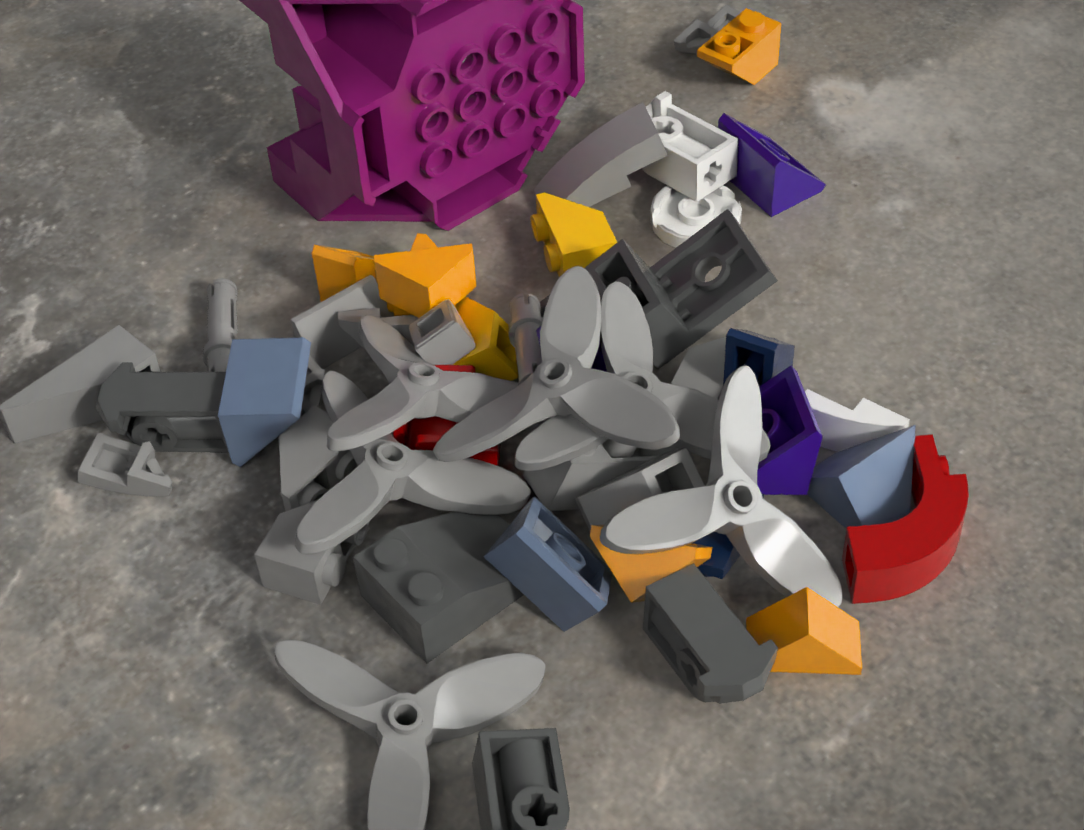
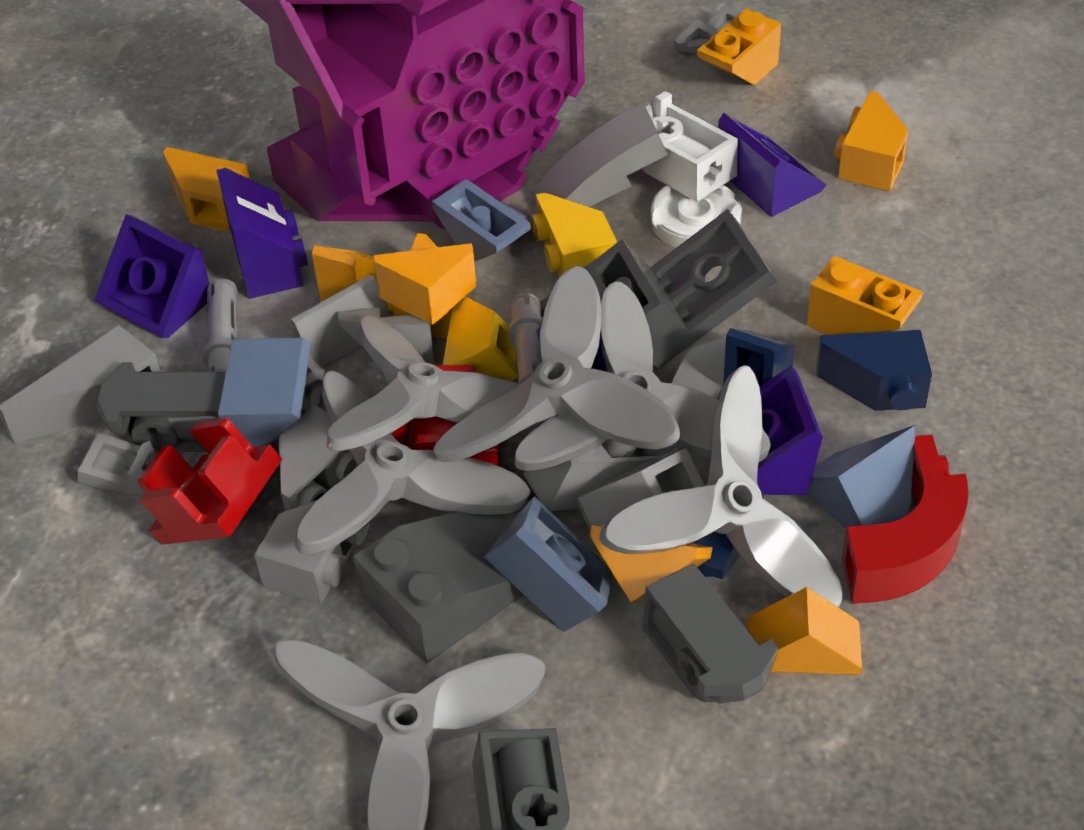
(153, 278): none -> dark purple slope
(198, 187): none -> light orange slope
(214, 493): none -> red panel
(262, 235): none -> dark purple slope
(441, 335): light grey slope -> none
(479, 219): none -> sand blue slope
(848, 427): white slope -> none
(858, 300): none -> light orange slope
(874, 145): none -> light orange slope
(877, 368): none -> dark blue slope

